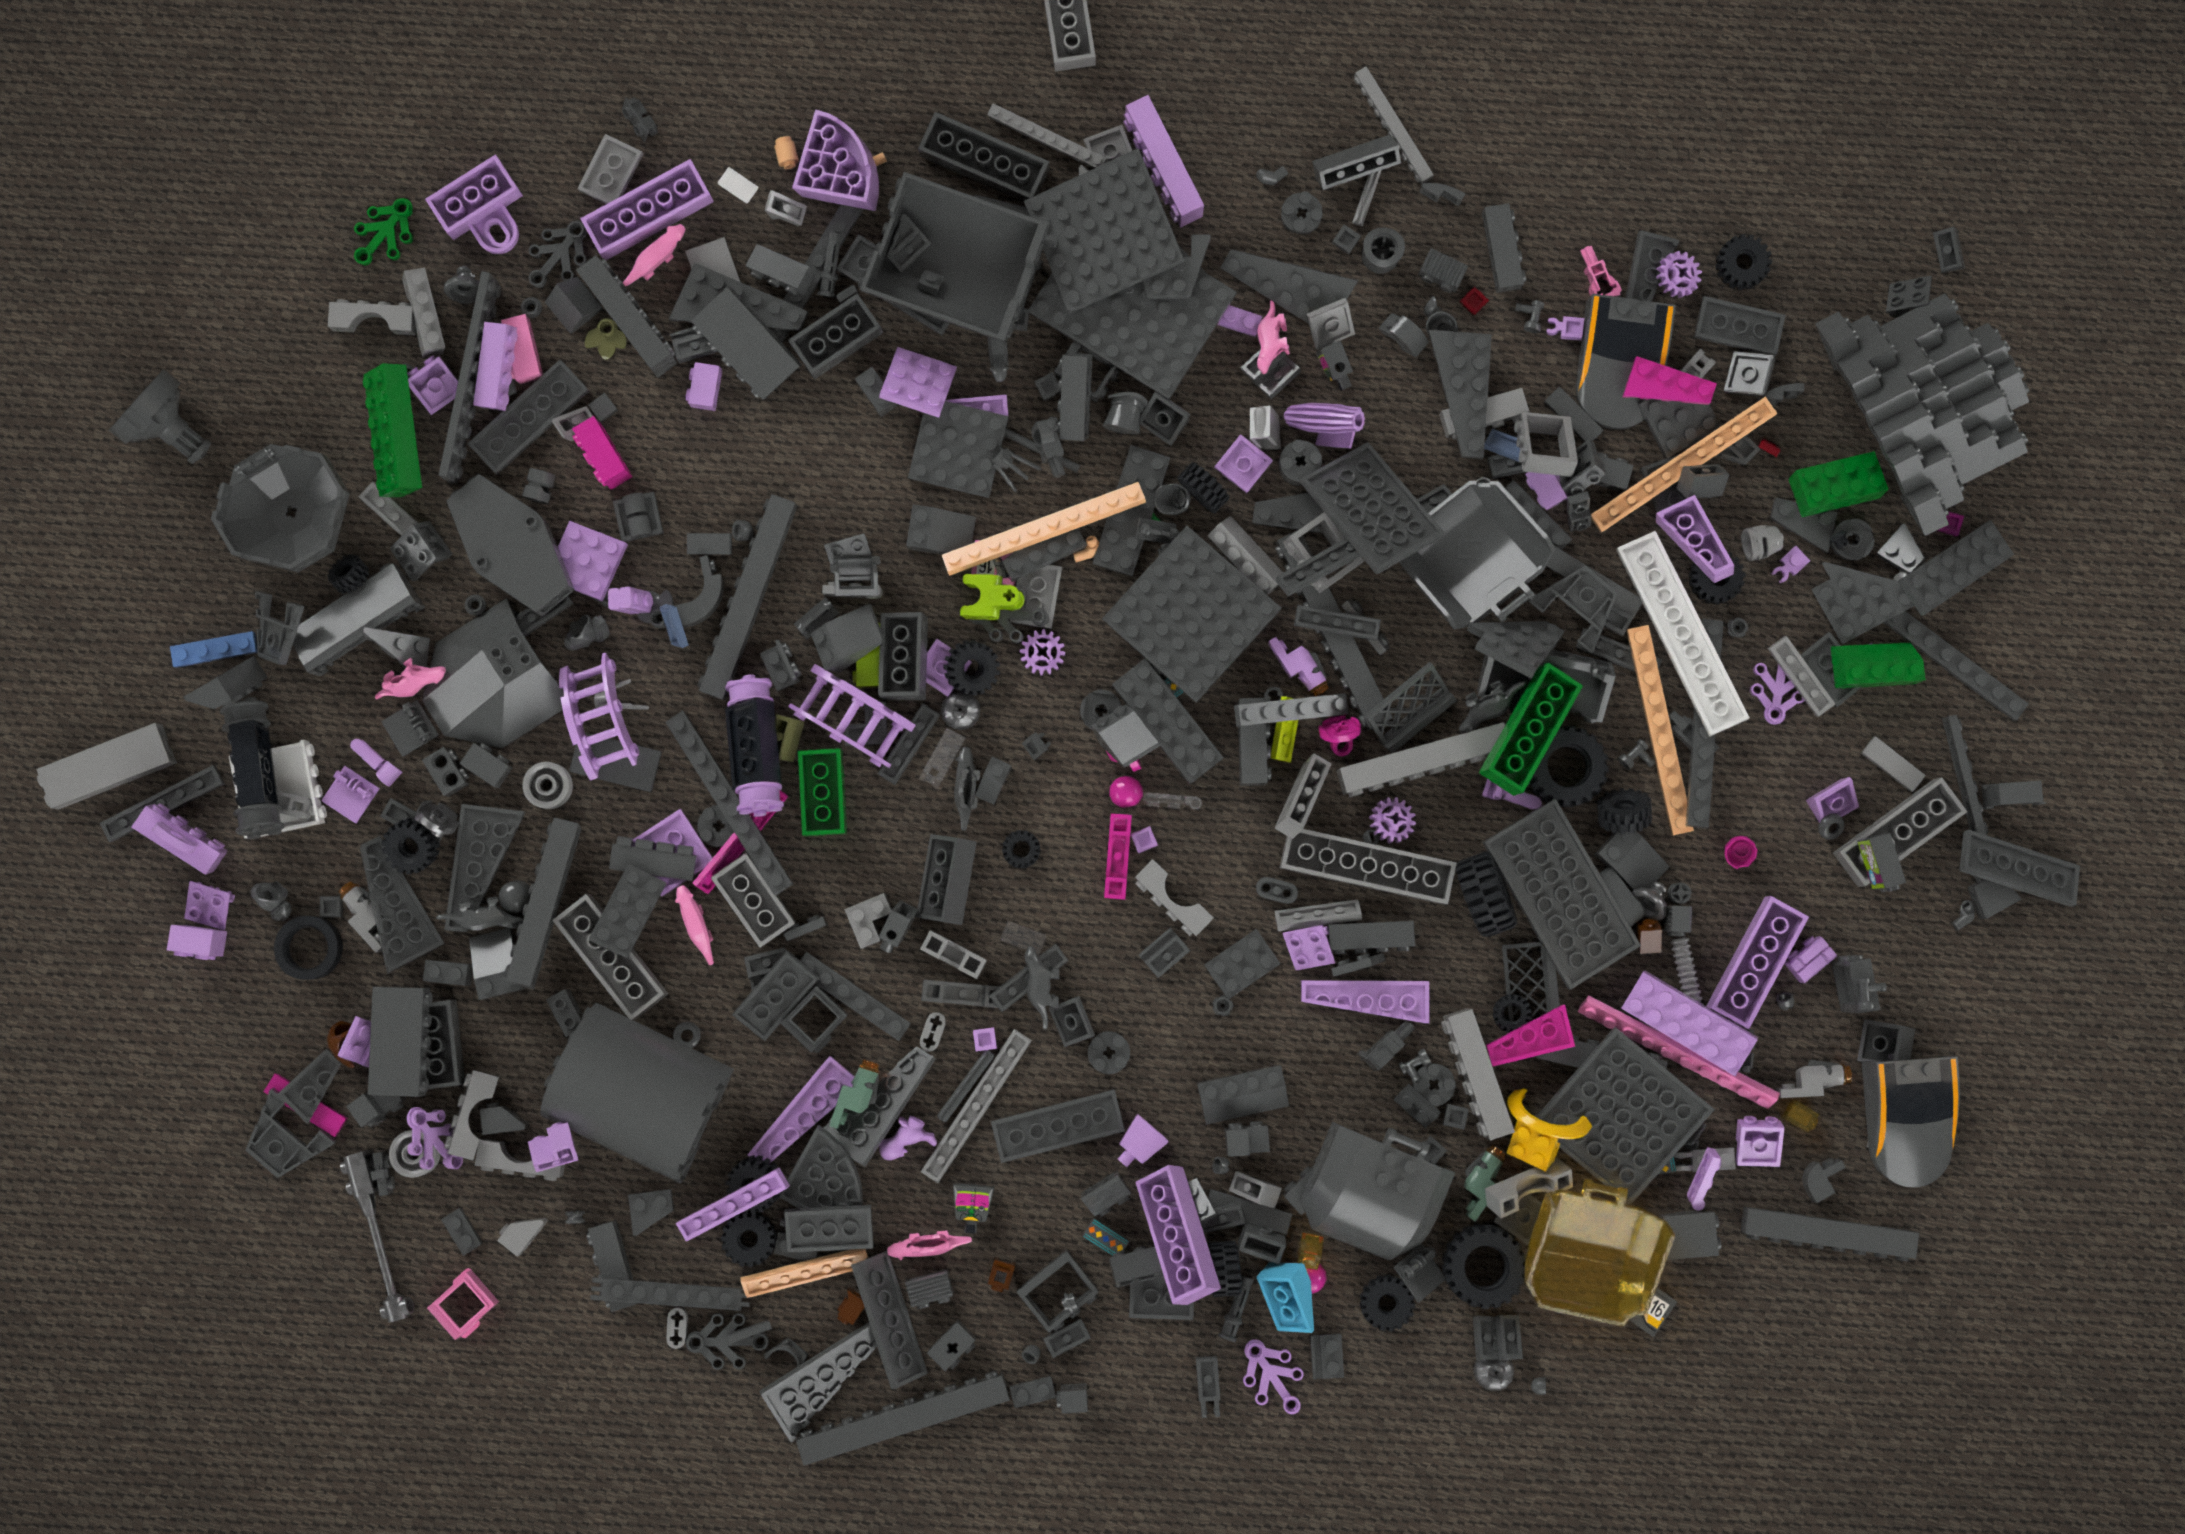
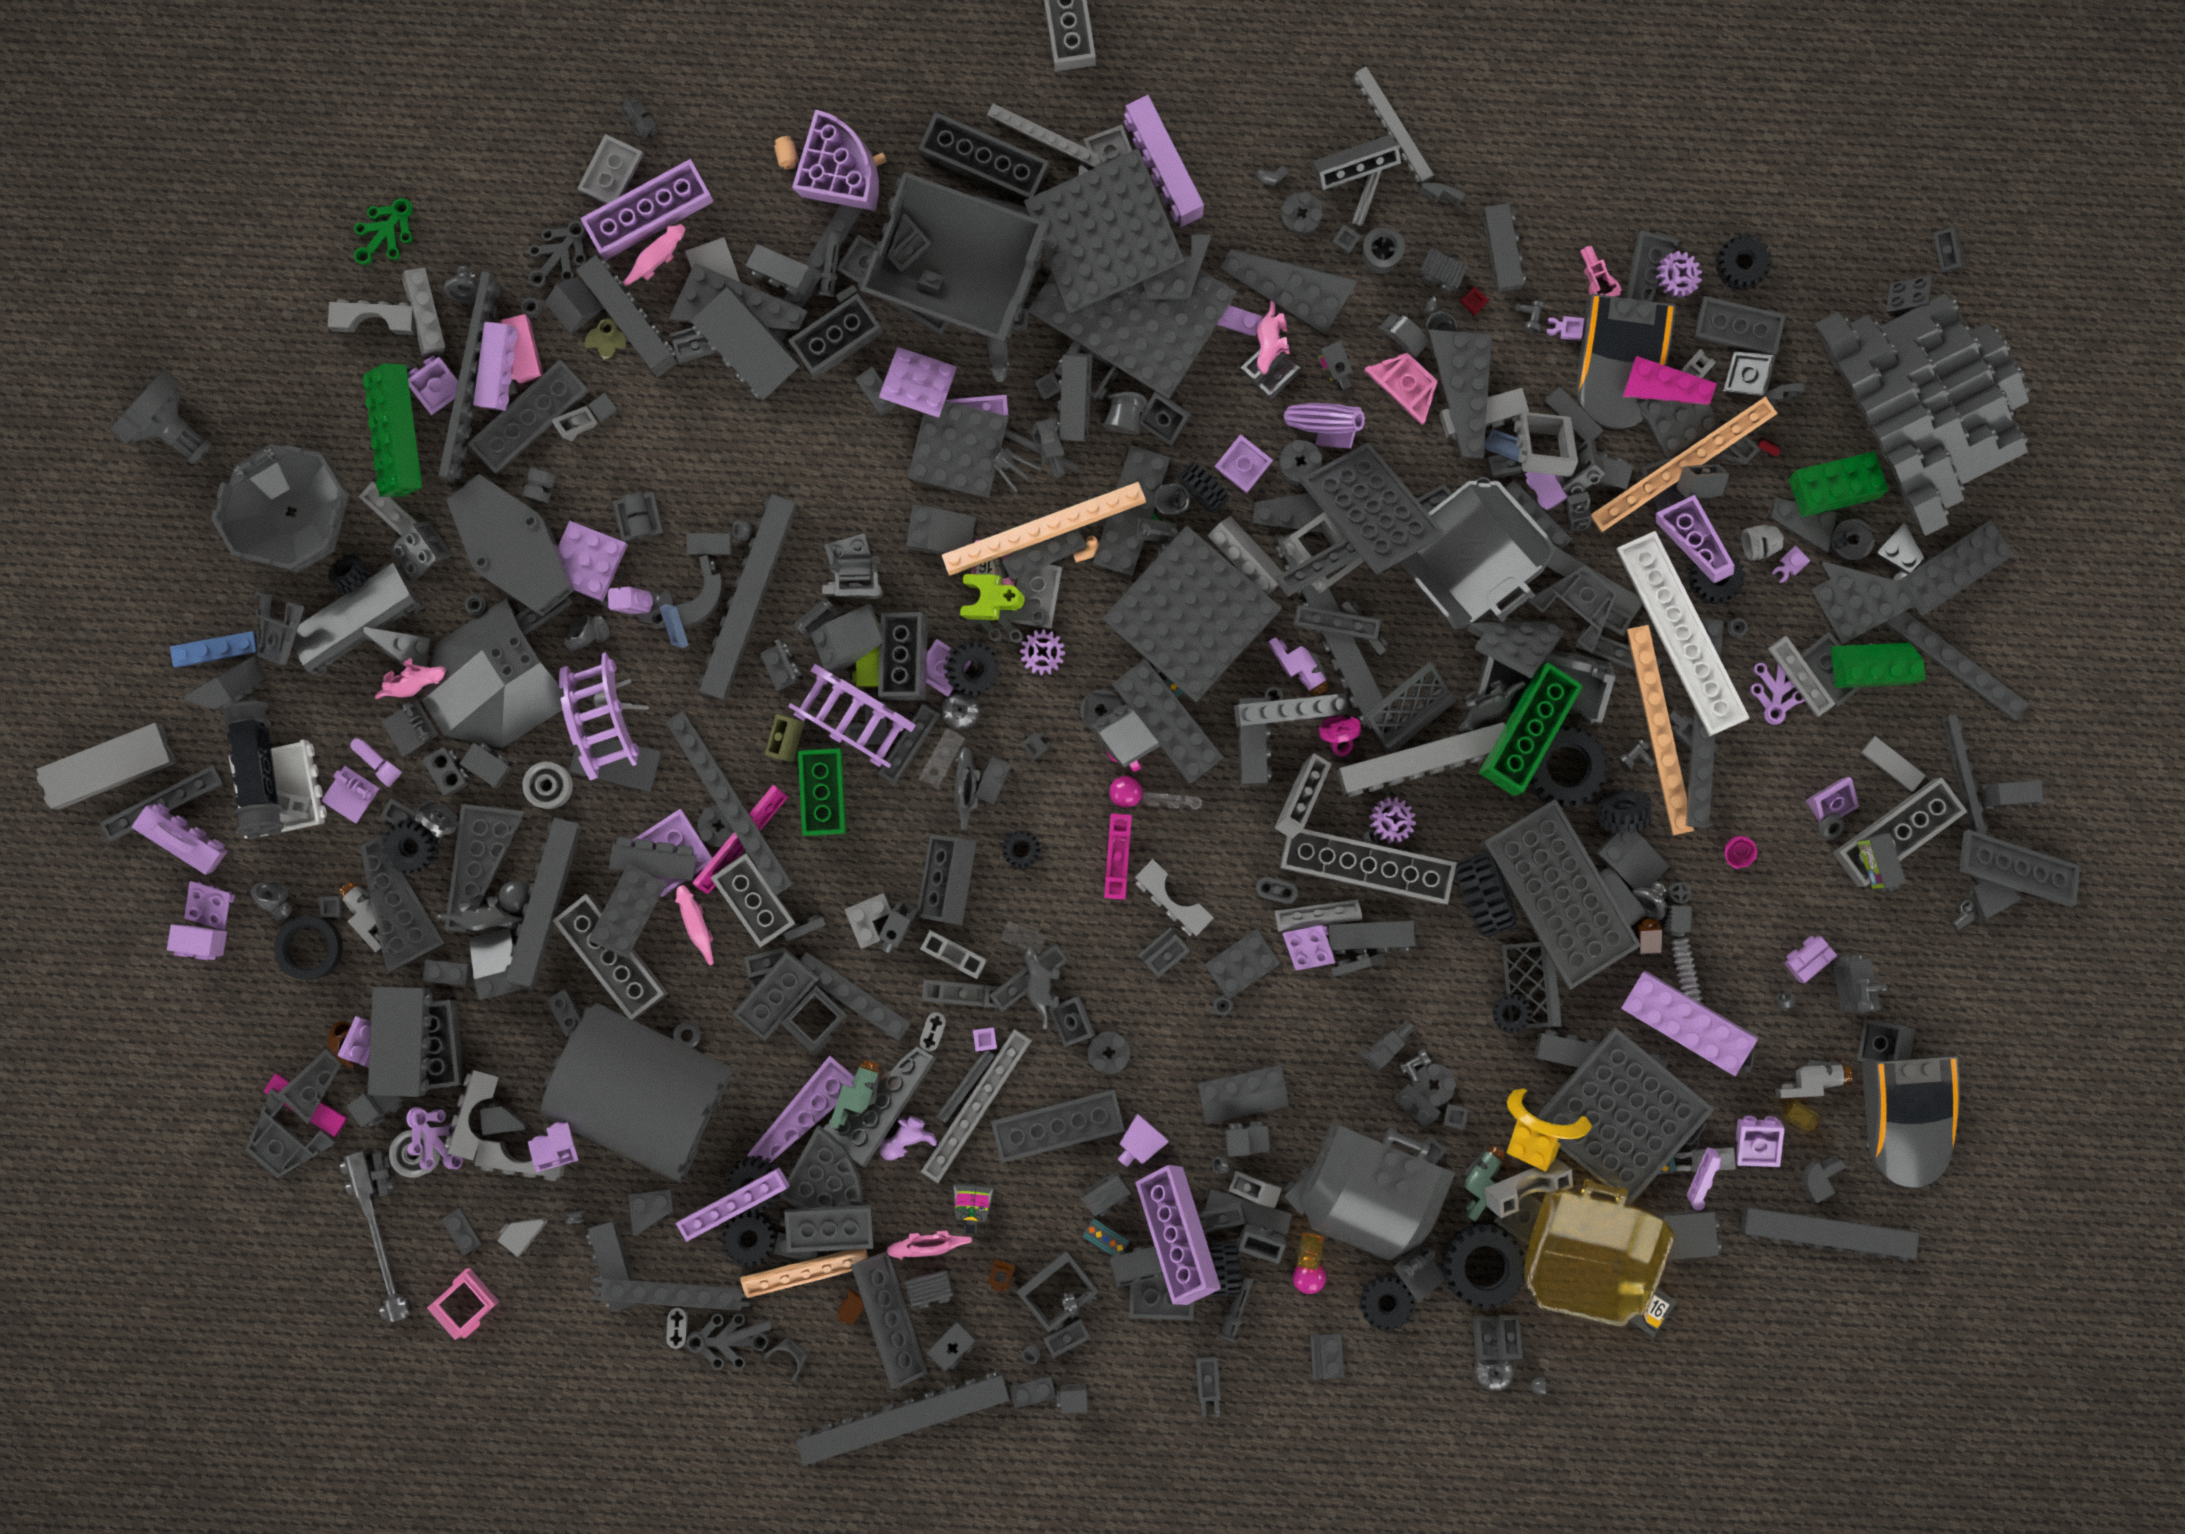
(478, 203): lavender brick -> none
(601, 453): dark pink brick -> none
(704, 386): lavender brick -> none
(737, 185): white sticker -> none
(753, 746): black brick -> none
(784, 208): light grey slope -> none
(812, 1384): dark grey wing -> none
(1144, 839): lavender tile -> none
(1202, 1203): plate -> none
(1265, 428): light grey torso -> none
(1270, 1373): lavender plant -> none
(1284, 739): neon yellow plate -> none
(1288, 1296): medium azure slope -> none
(1331, 323): light grey tile -> none
(1386, 998): lavender wing -> none
(1406, 383): none -> bright pink wing
(1478, 1074): light grey brick -> none
(1495, 792): lavender piece -> none
(1540, 1036): dark pink wing -> none
(1677, 1052): bright pink plate -> none
(1757, 962): lavender brick -> none
(1955, 522): magenta tile -> none

